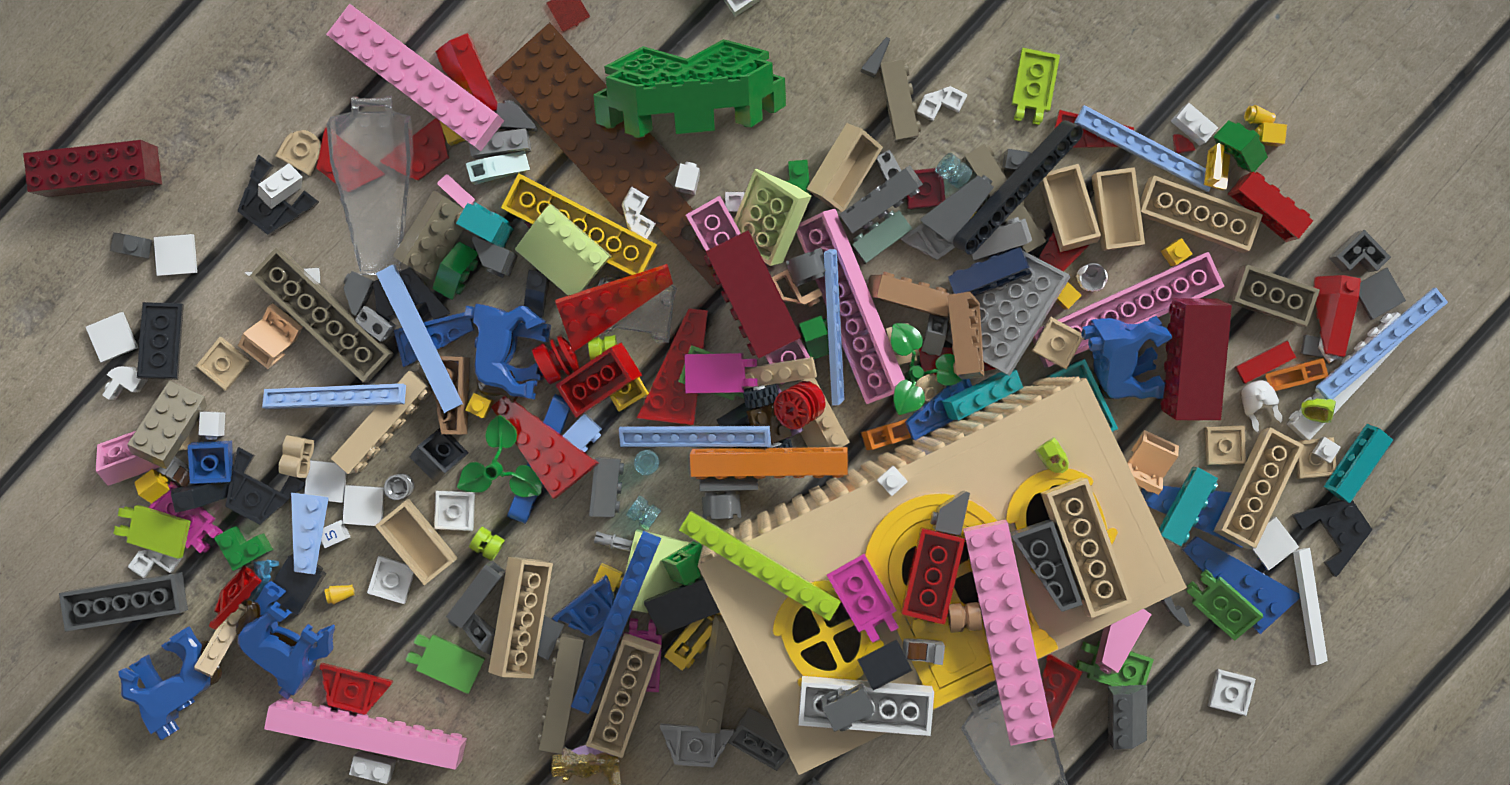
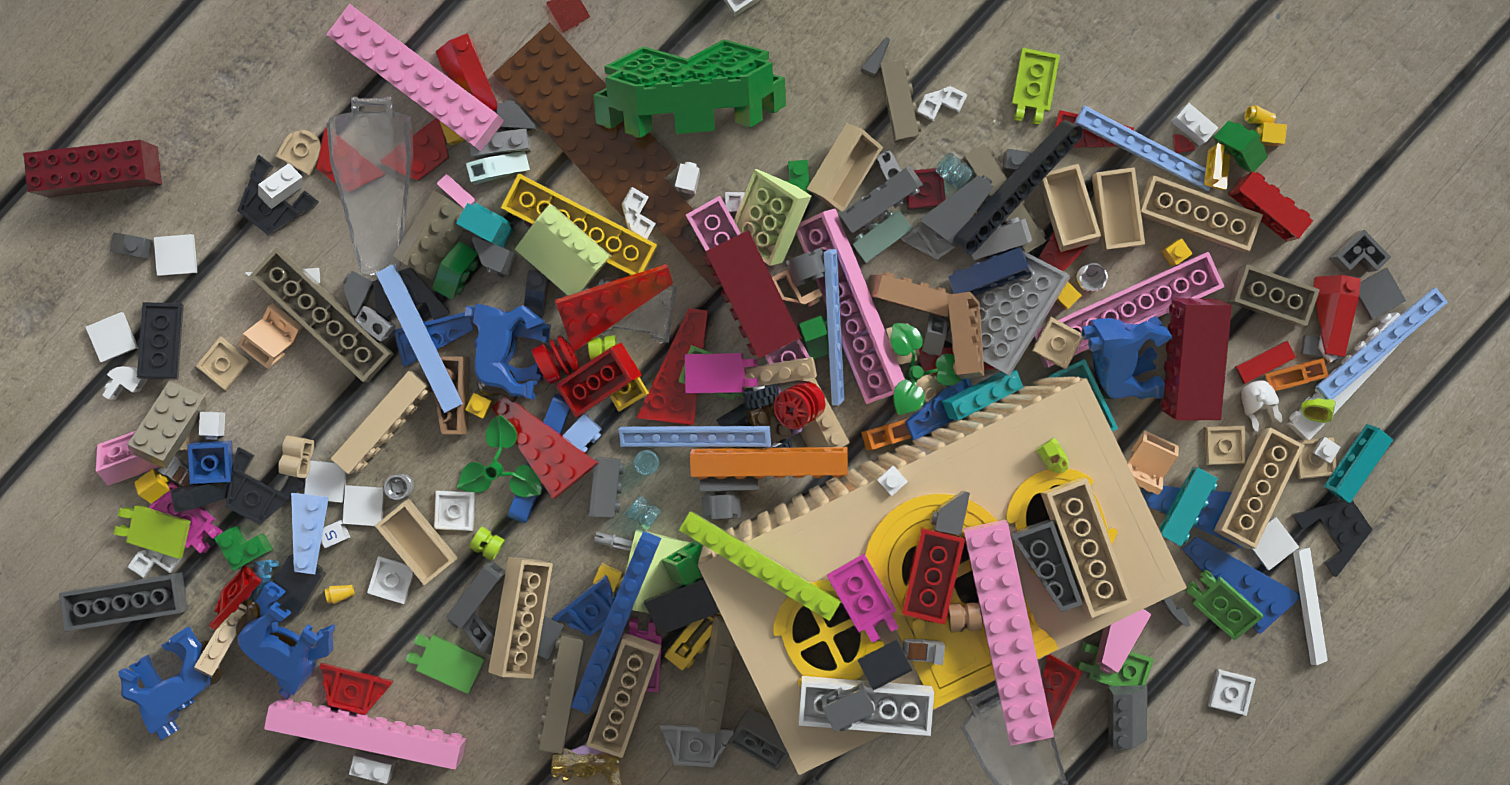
(334, 396): light blue tile -> none
(438, 455): black slope -> none

